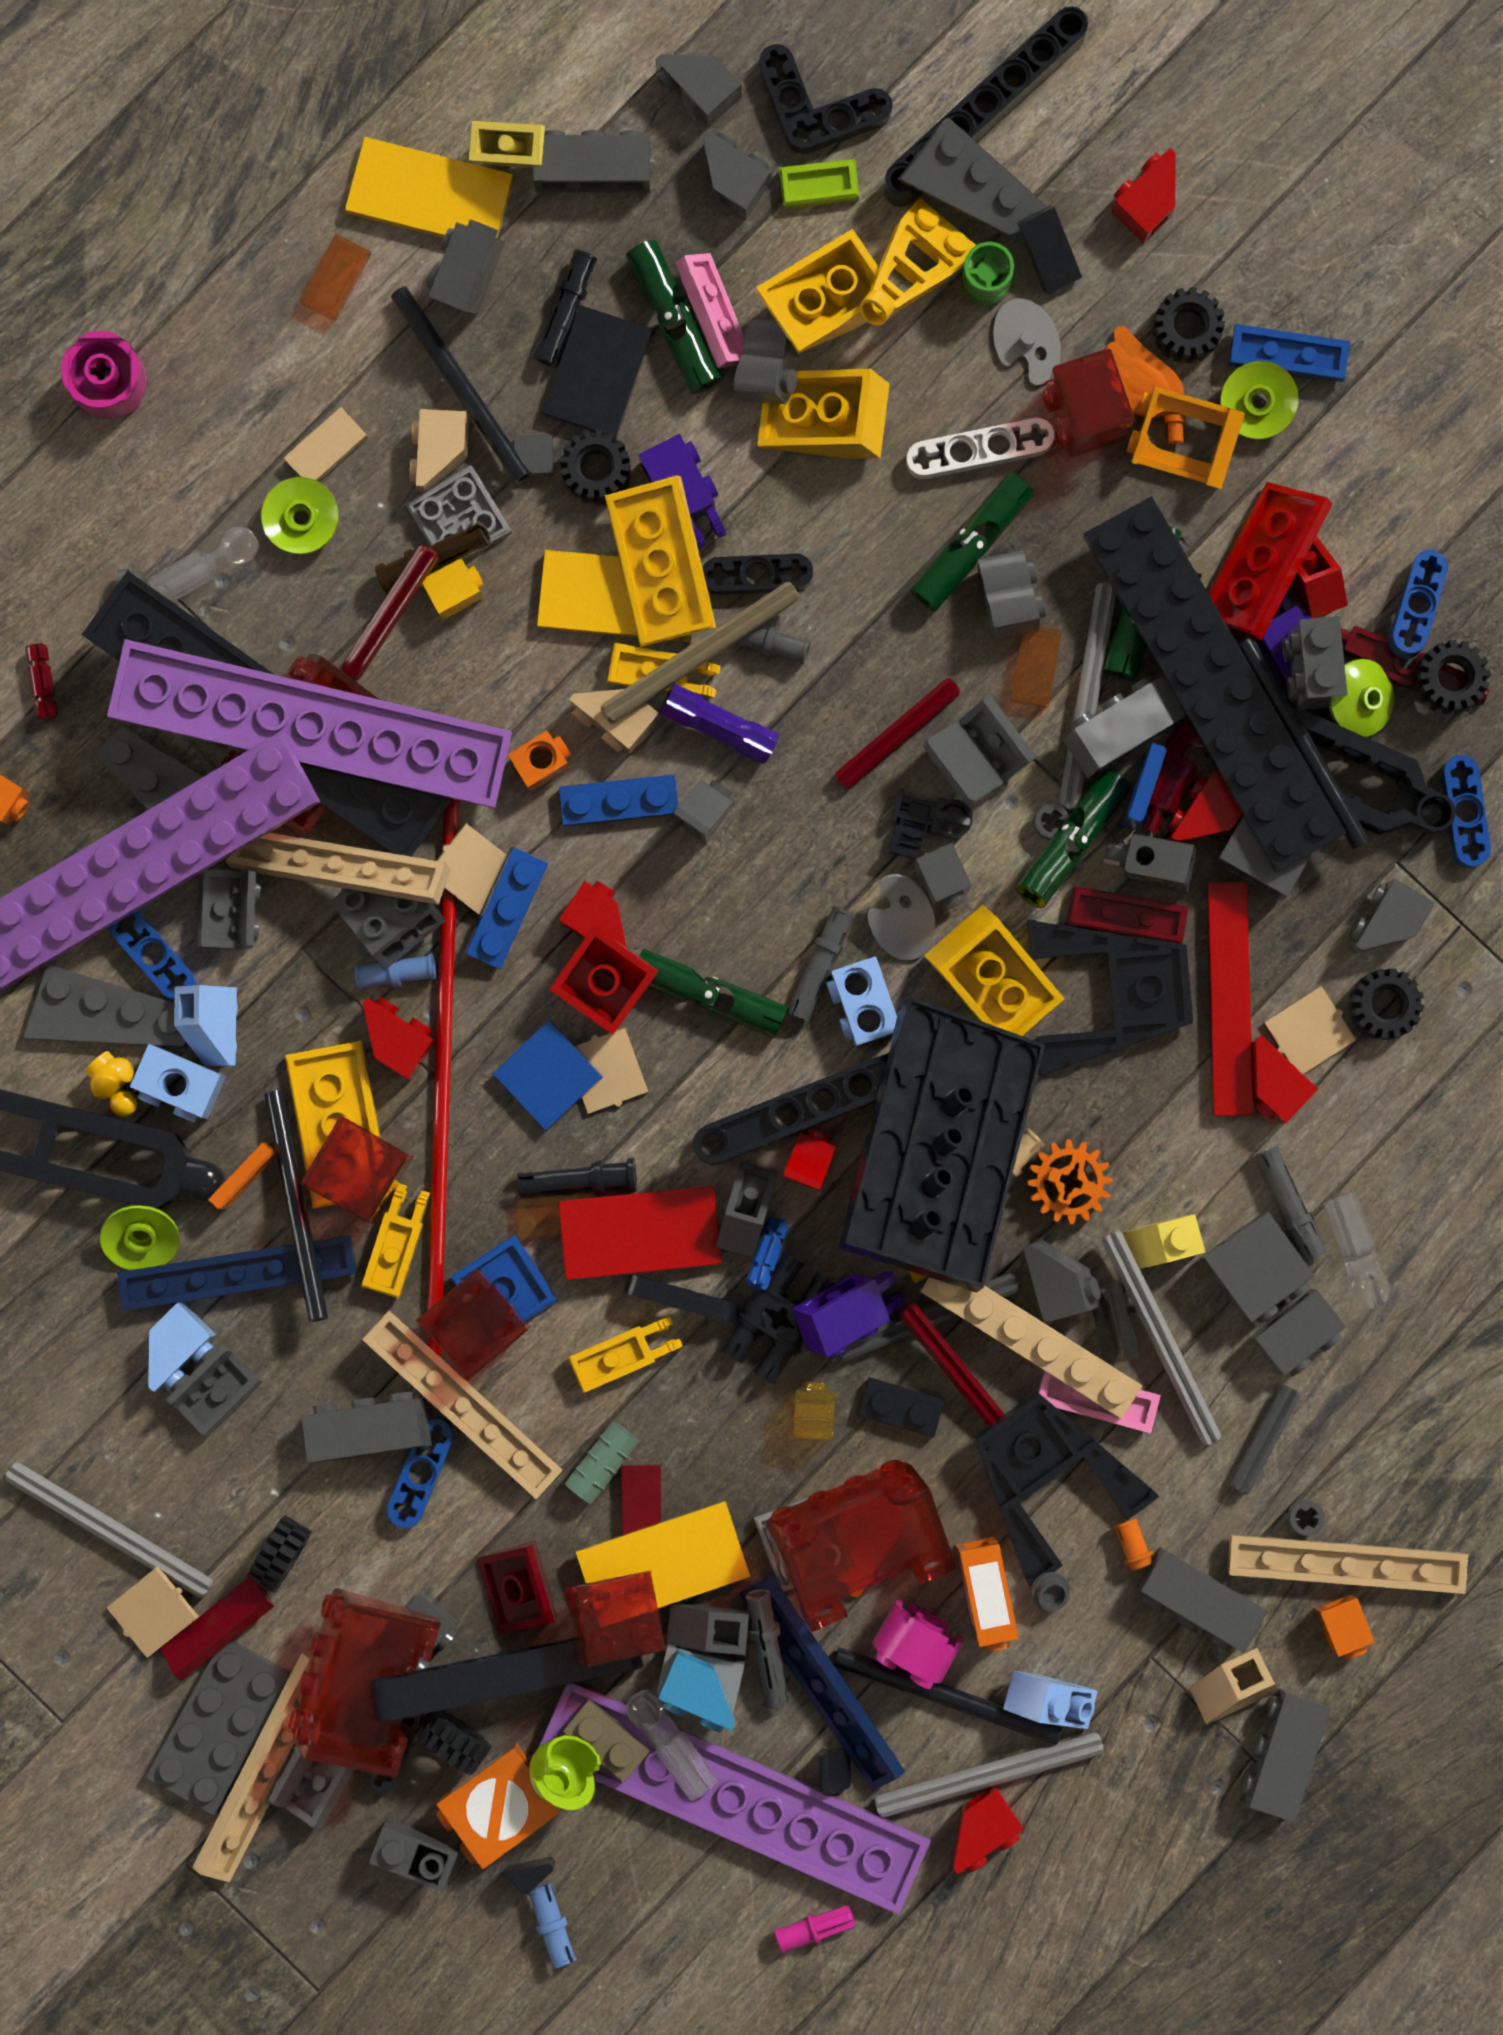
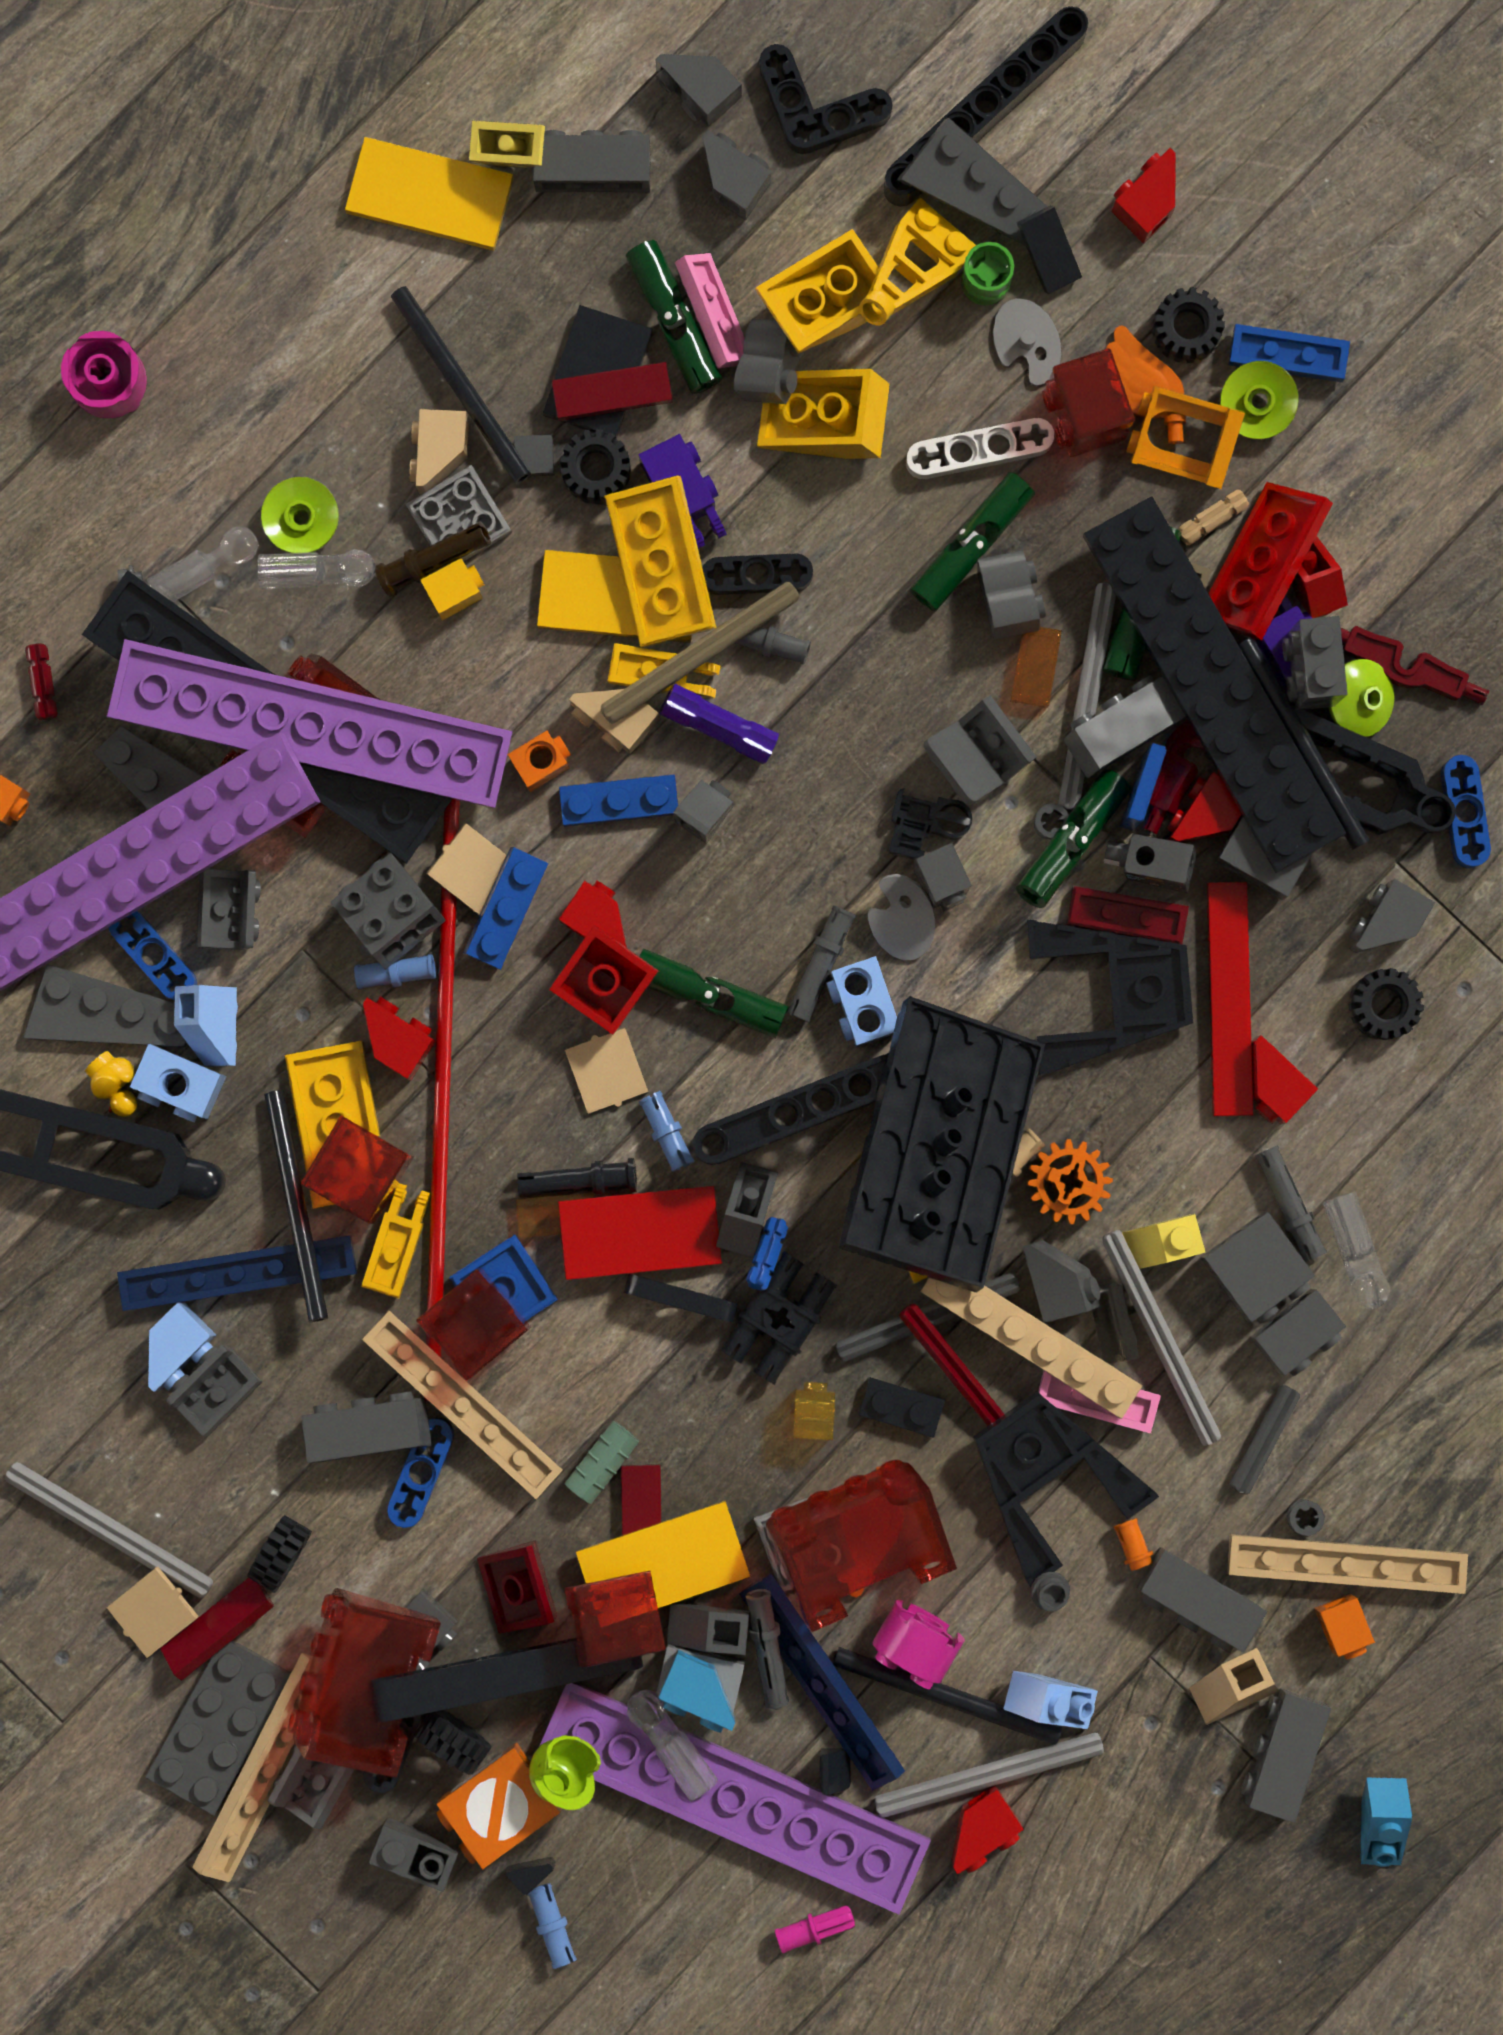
(136, 1249): lime dish -> none
(243, 1176): orange tile -> none
(311, 569): none -> clear piece
(326, 446): tan tile -> none
(335, 277): clear orange tile -> none
(344, 867): tan plate -> none
(390, 612): dark red axle -> none
(466, 266): dark grey brick -> none
(548, 1075): blue tile -> none
(570, 294): black pin -> none
(612, 391): none -> dark red tile
(613, 1743): dark tan plate -> none
(619, 1355): yellow hinge -> none
(666, 1131): none -> medium blue pin
(810, 1159): red slope -> none
(819, 183): lime tile -> none
(846, 1312): dark purple hinge -> none
(897, 733): dark red axle -> none
(987, 1593): brick -> none
(994, 974): yellow slope -> none
(1213, 517): none -> tan axle
(1310, 1030): tan piece -> none
(1384, 1821): none -> dark azure slope
(1415, 576): blue beam -> none
(1470, 662): black tyre -> none

